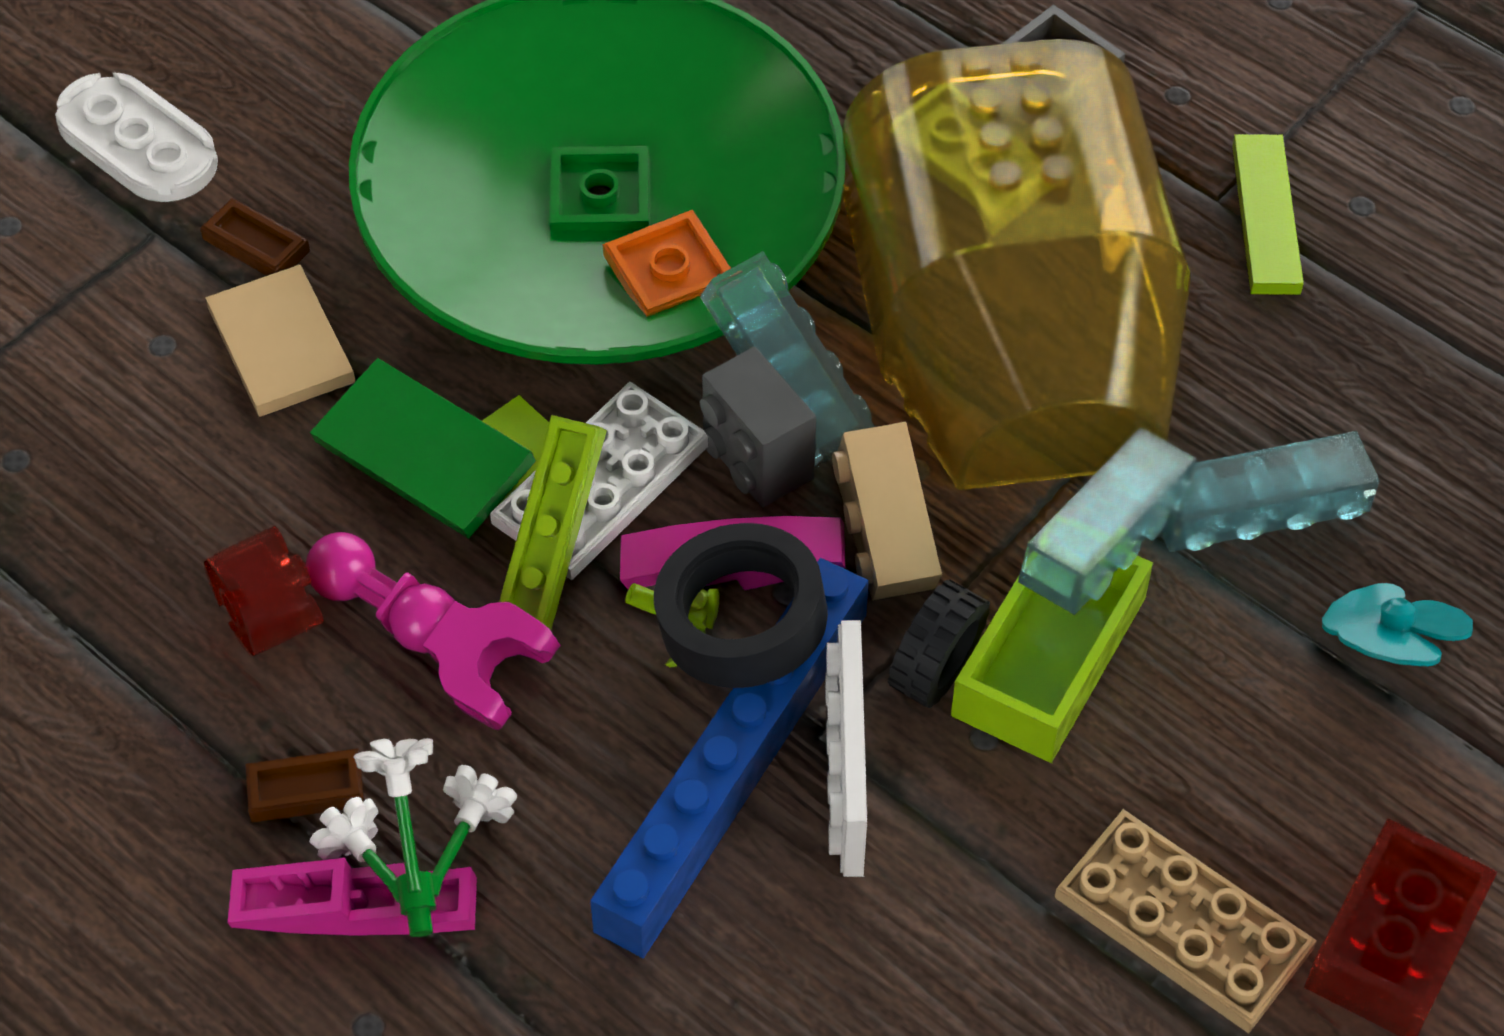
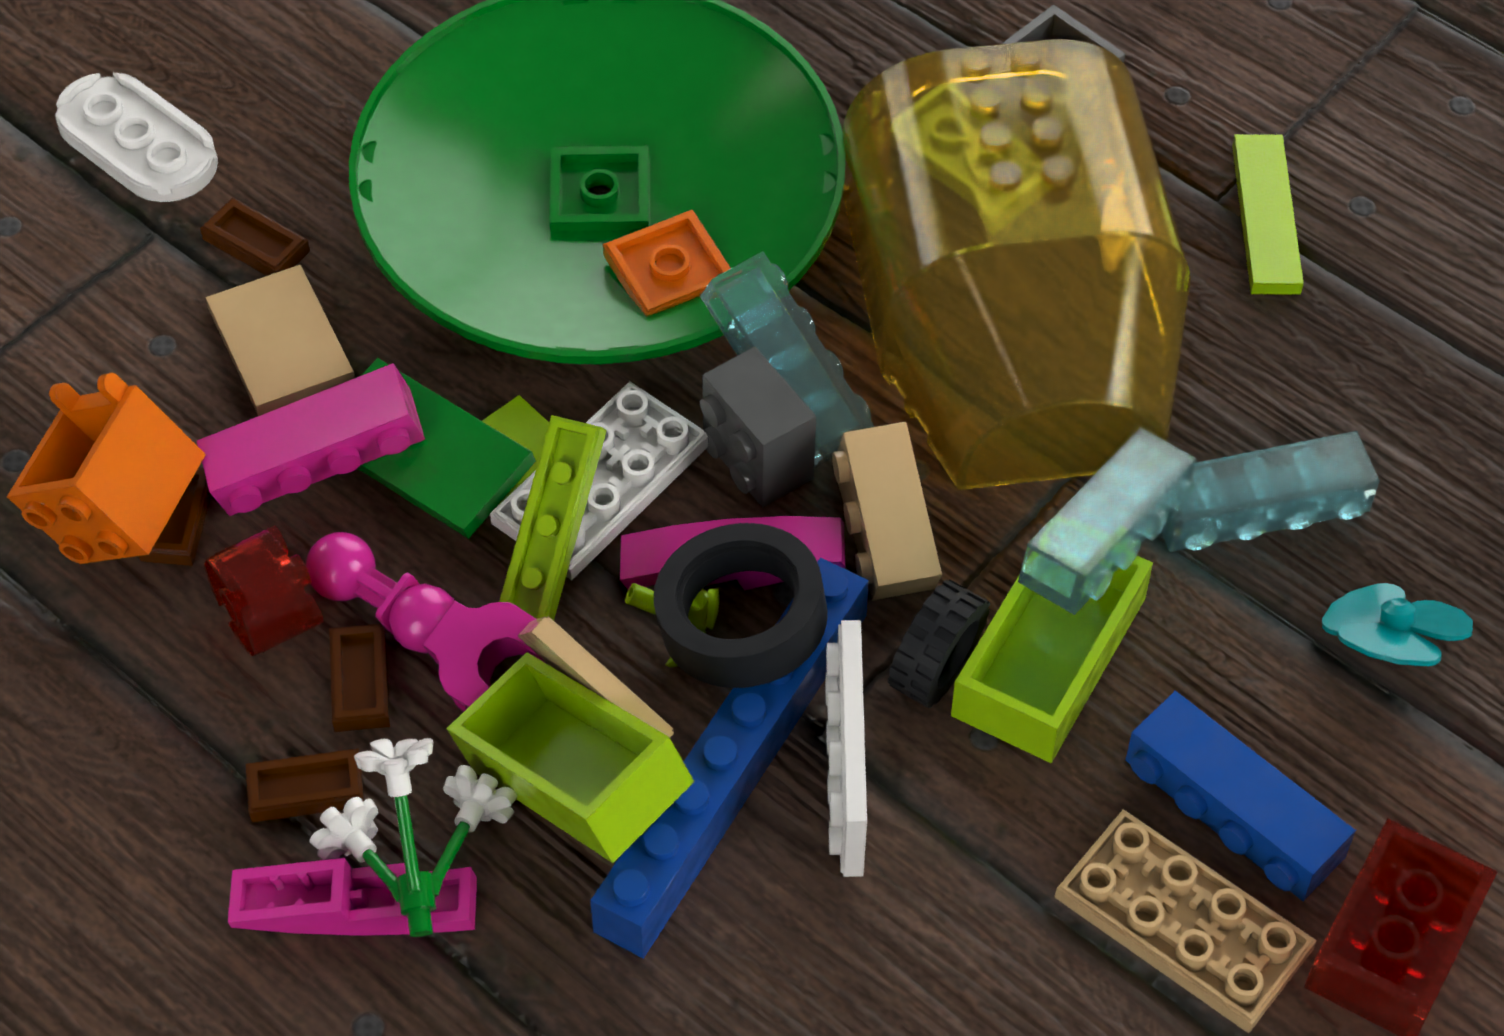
(106, 472): none -> orange container
(184, 528): none -> reddish brown tile
(311, 440): none -> dark pink brick
(359, 677): none -> reddish brown tile
(572, 756): none -> lime piece
(574, 661): none -> tan tile
(1239, 796): none -> blue brick

